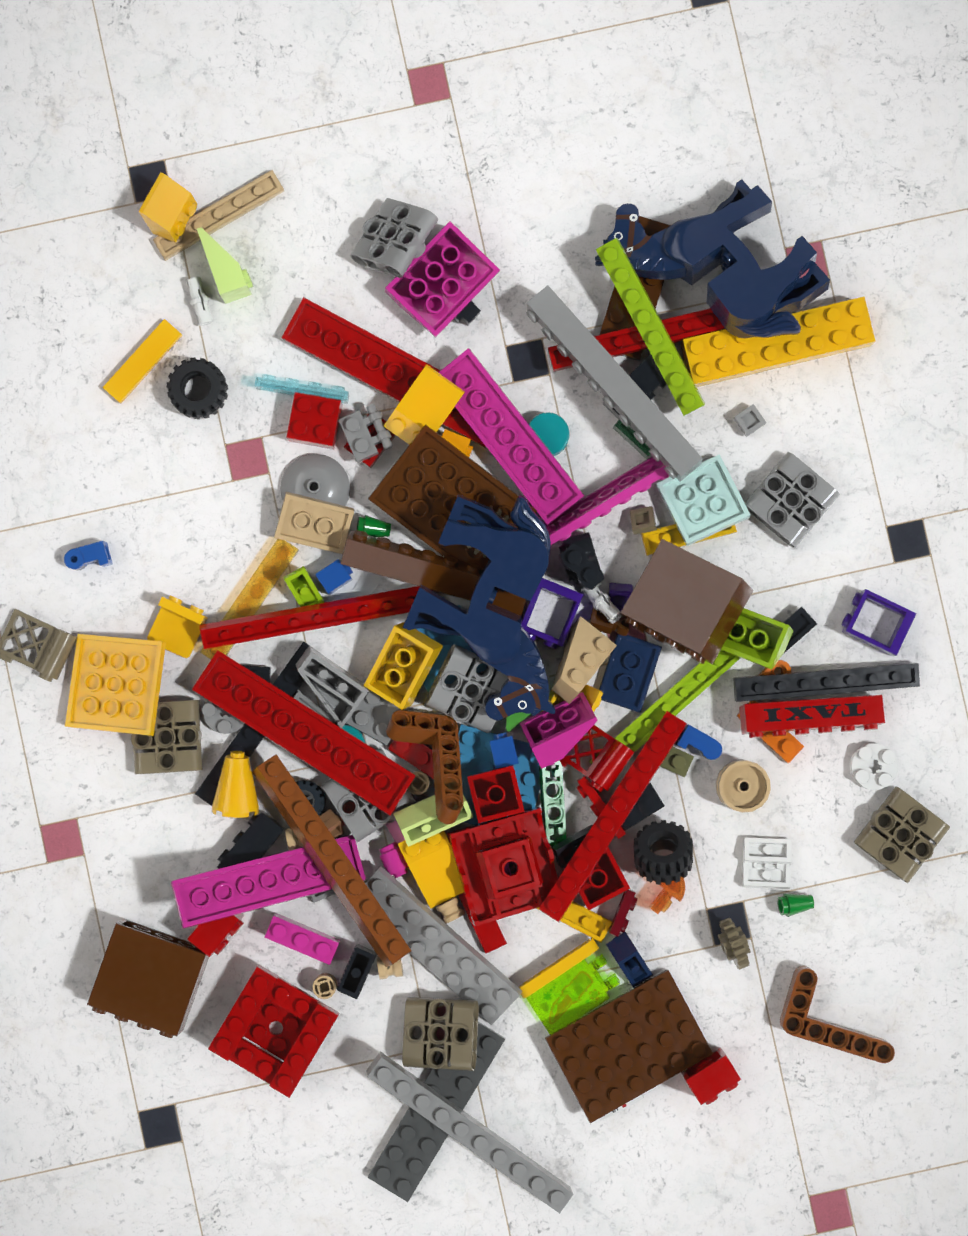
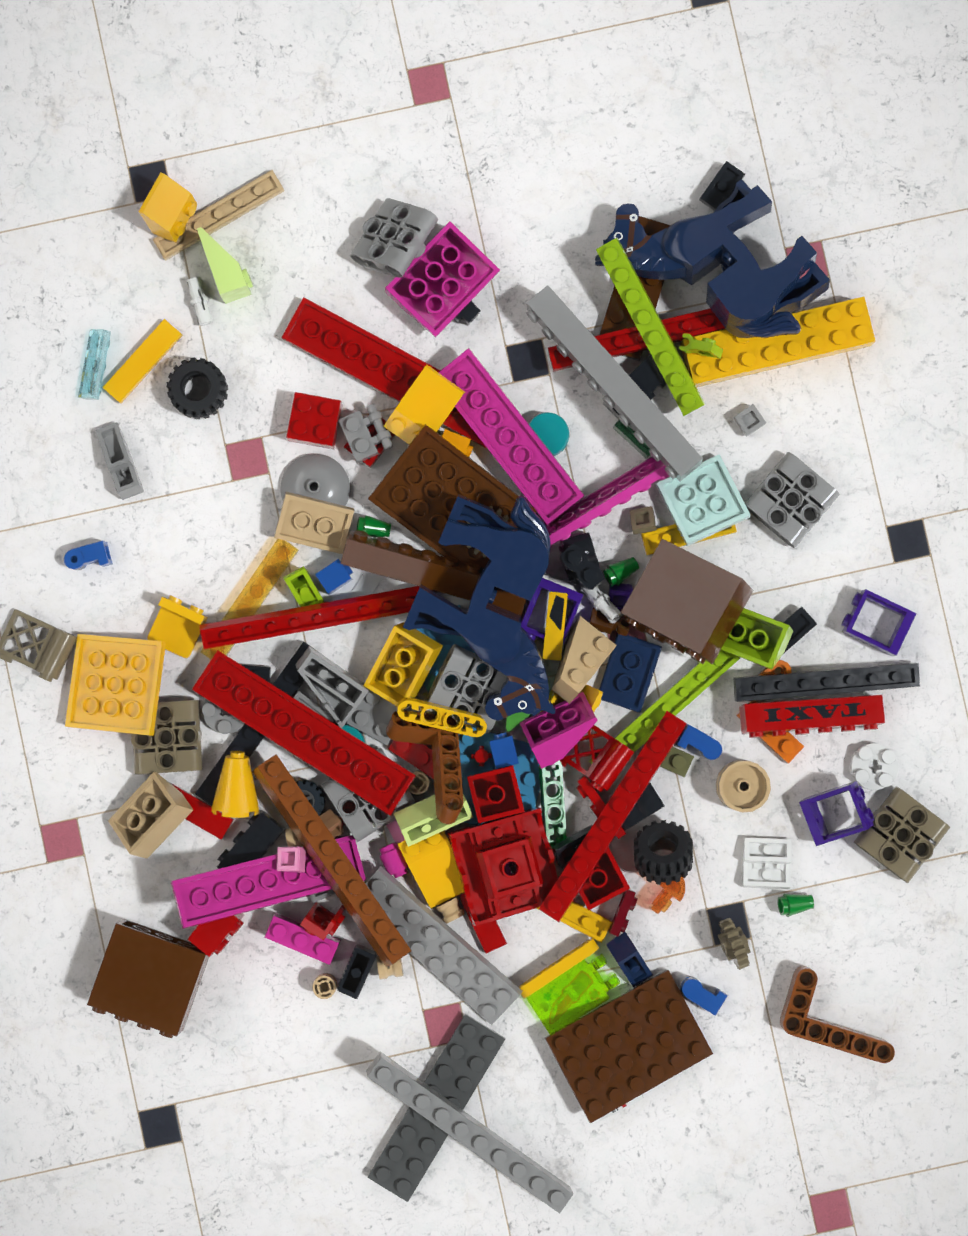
(94, 364): none -> clear light blue plate
(119, 461): none -> light grey slope
(150, 816): none -> tan slope
(204, 818): none -> red tile
(268, 1000): red piece -> none
(290, 386): clear light blue plate -> none
(291, 859): none -> bright pink slope
(321, 921): none -> red bracket
(422, 1051): dark tan connector -> none
(441, 719): none -> yellow beam
(481, 756): none -> red piece
(555, 626): none -> yellow sticker
(620, 571): none -> green cone
(701, 996): none -> blue leg
(706, 347): none -> lime plate
(711, 1077): red brick -> none
(721, 186): none -> black plate
(815, 820): none -> dark purple window

